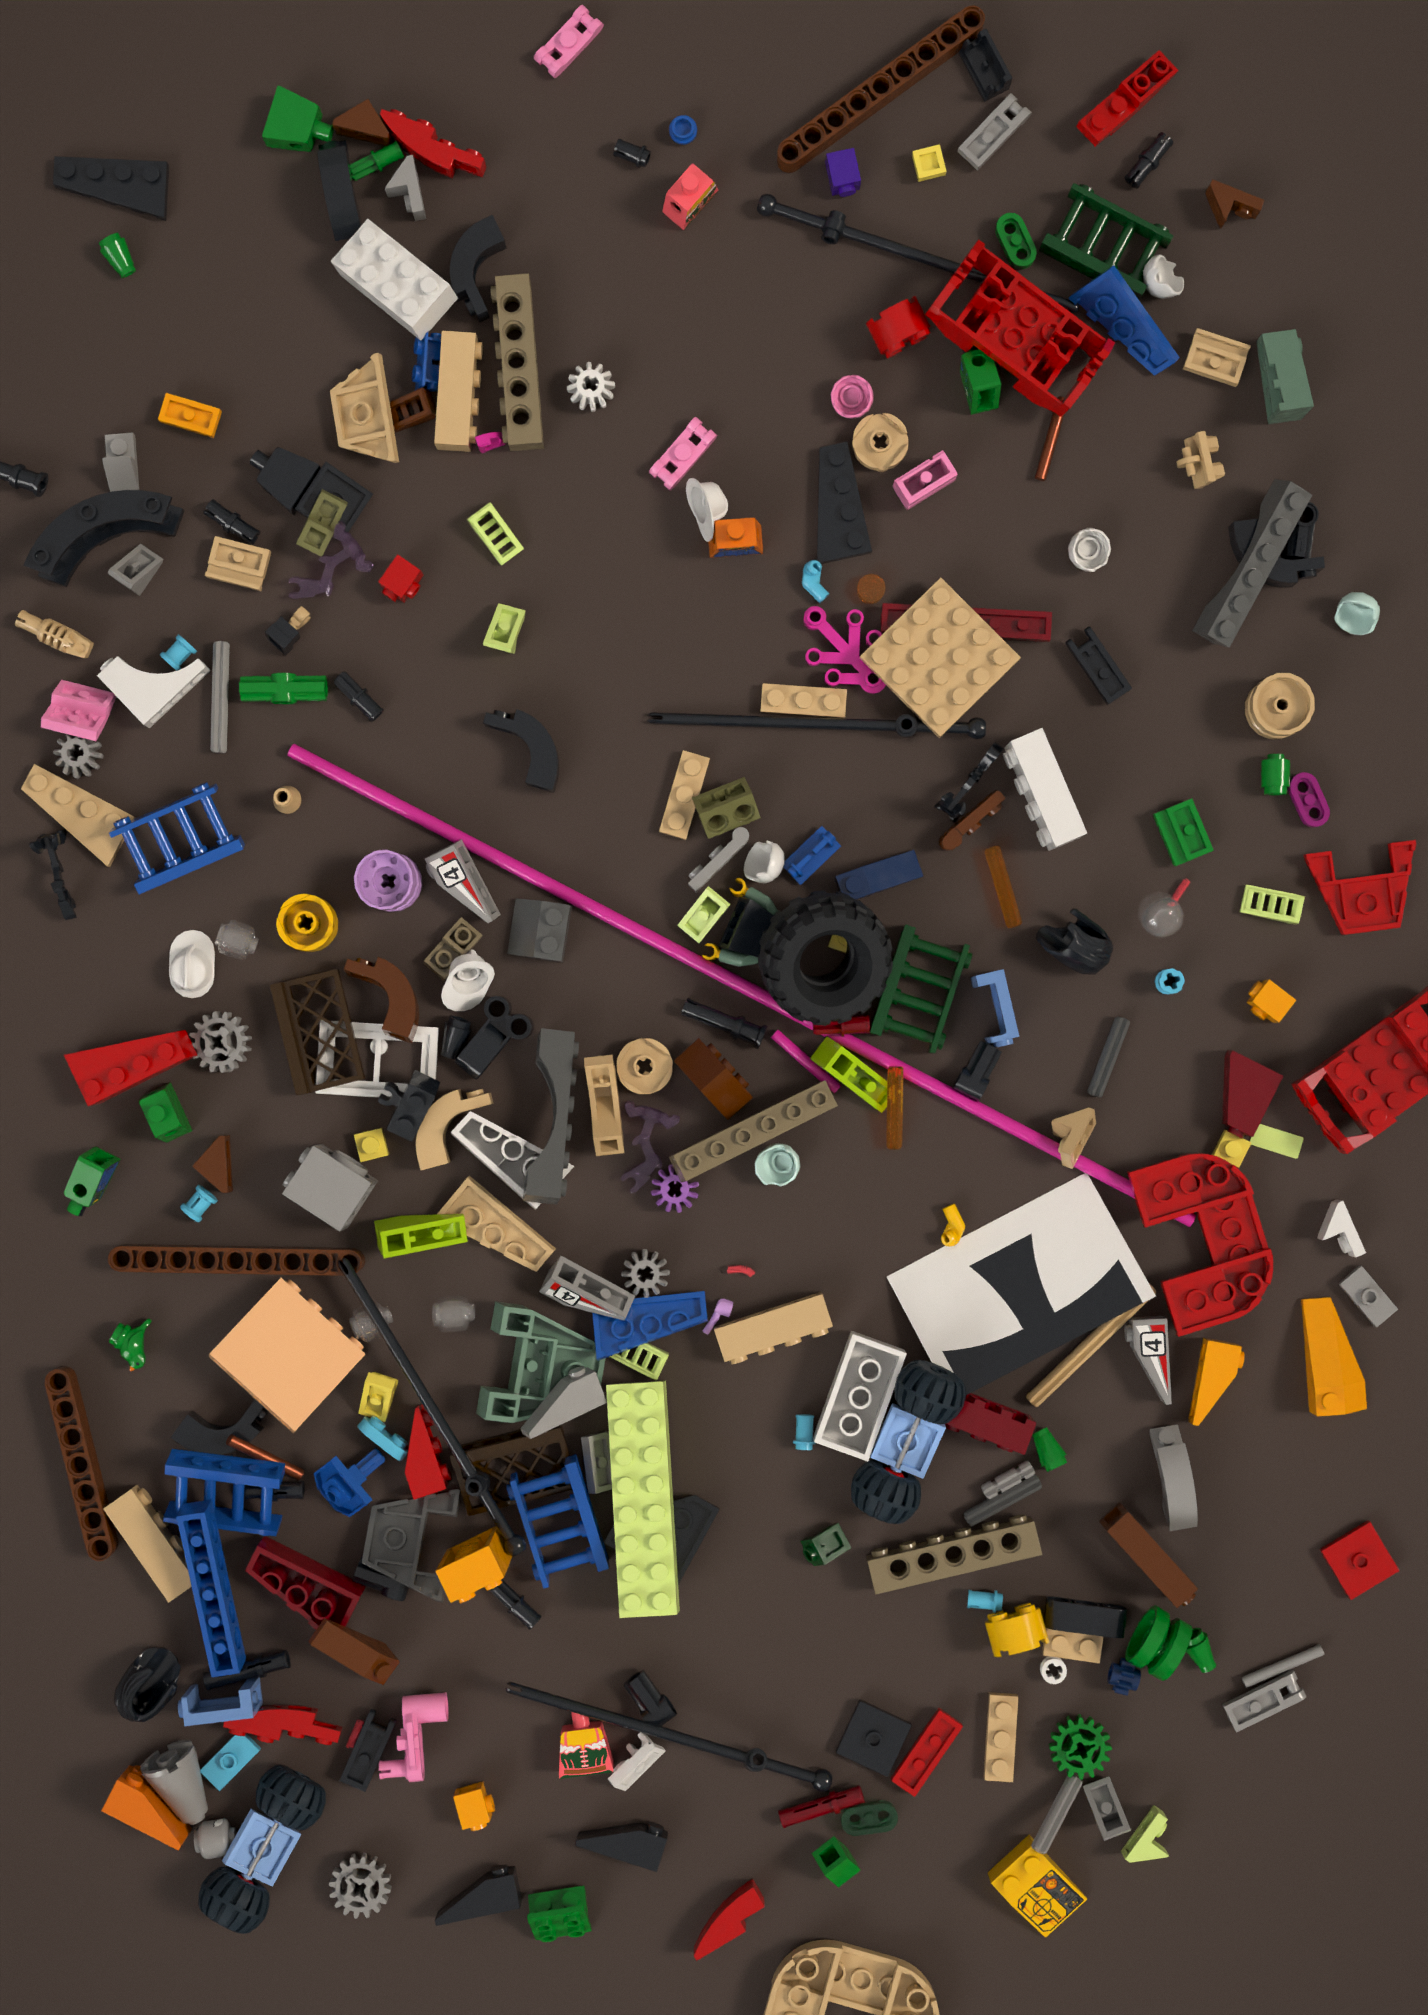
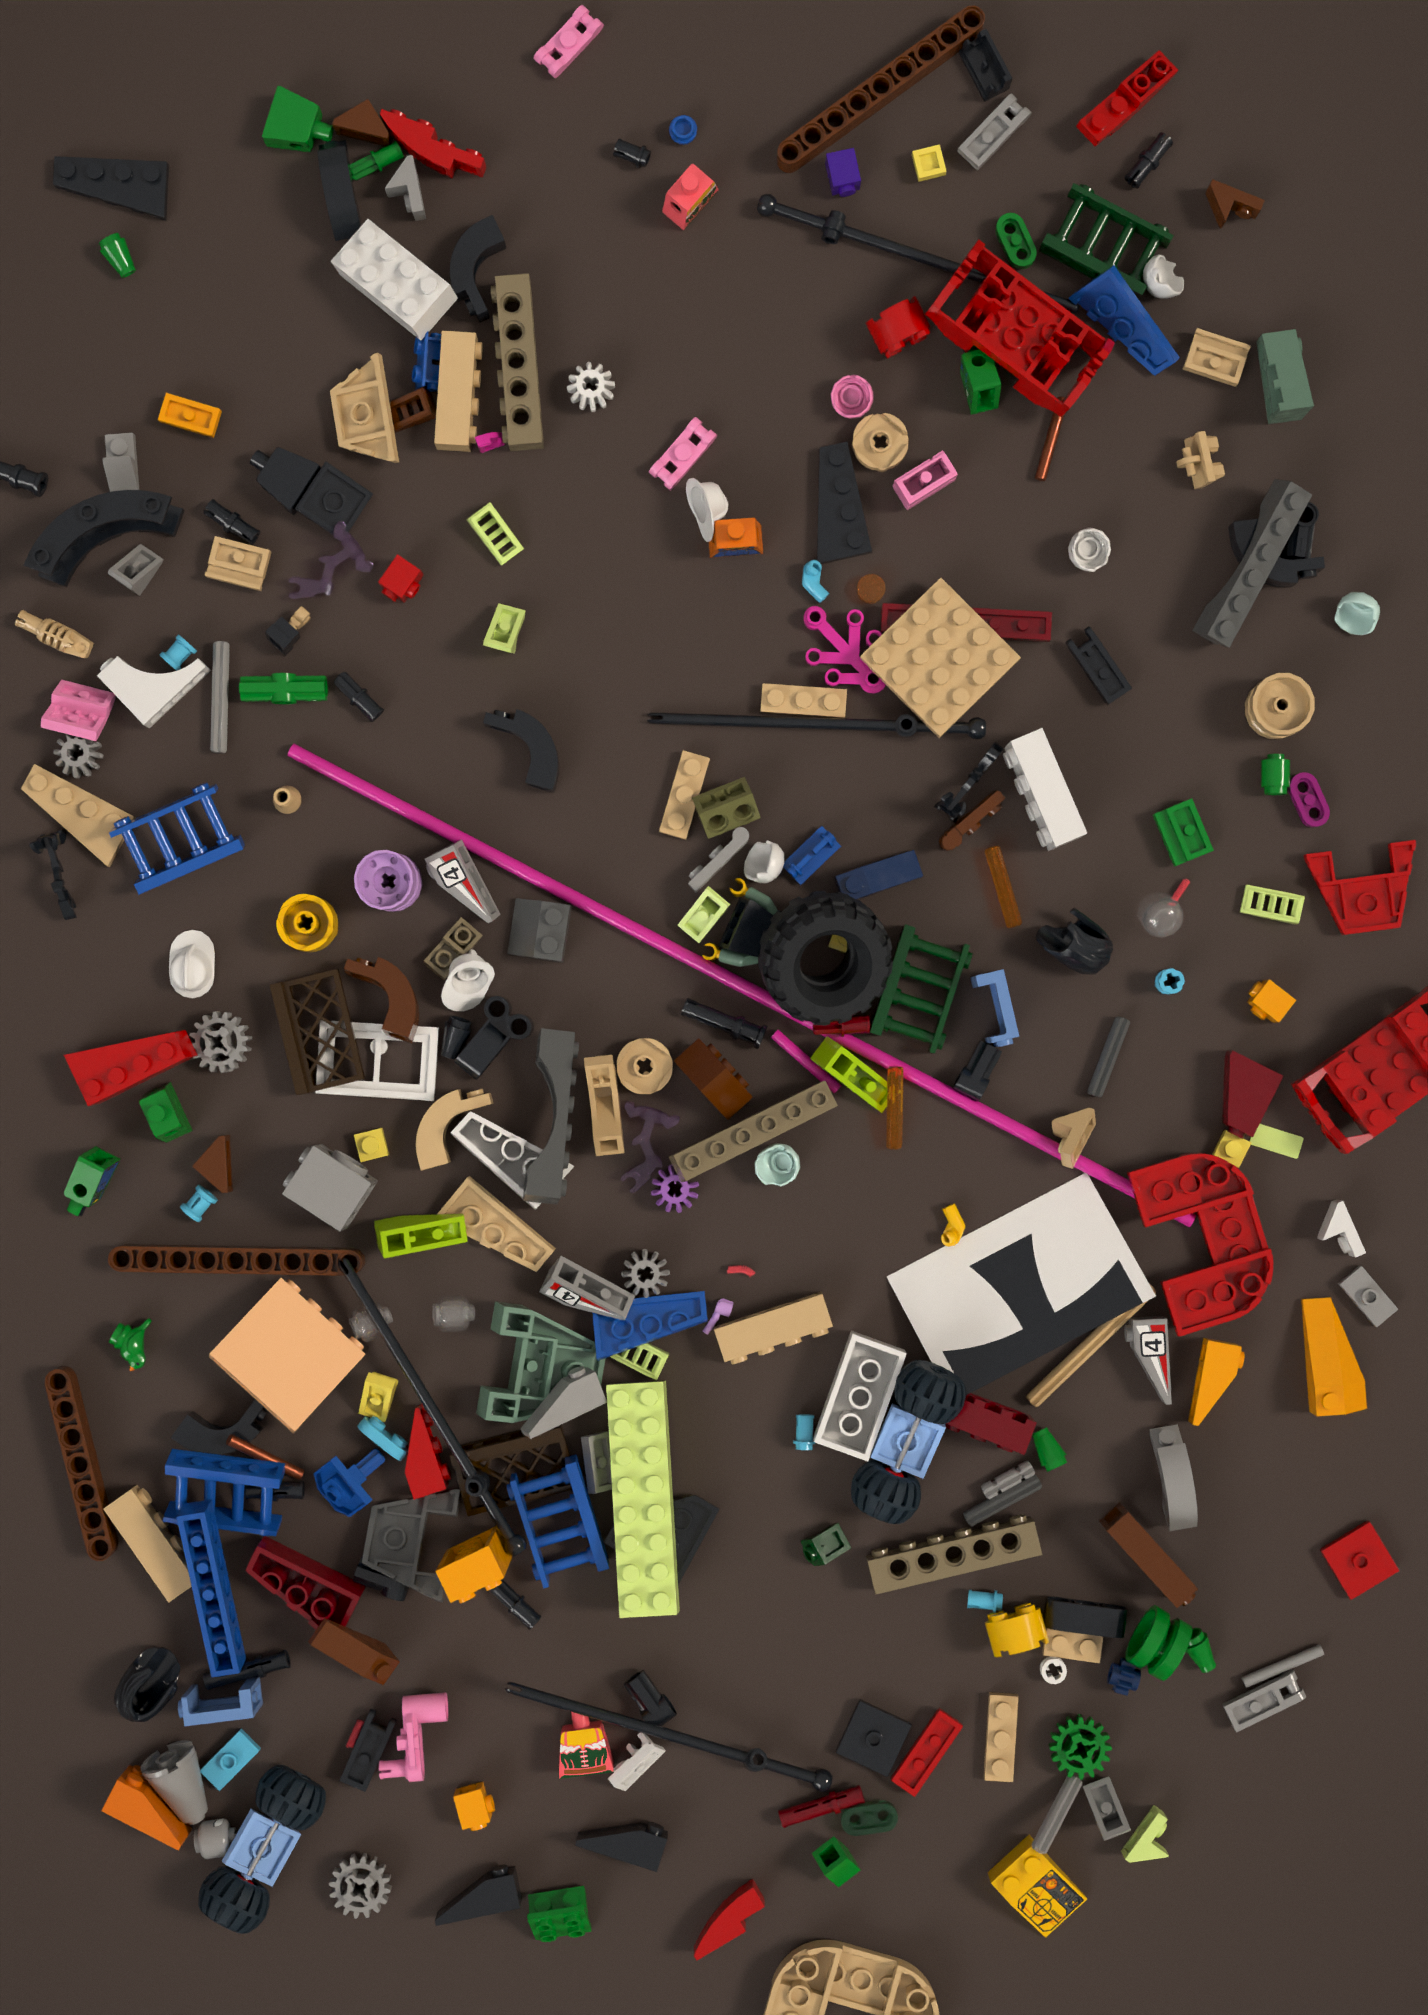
(236, 940): clear head -> none
(296, 1719): red slope -> none
(321, 523): olive slope -> none
(410, 1105): black brick -> none

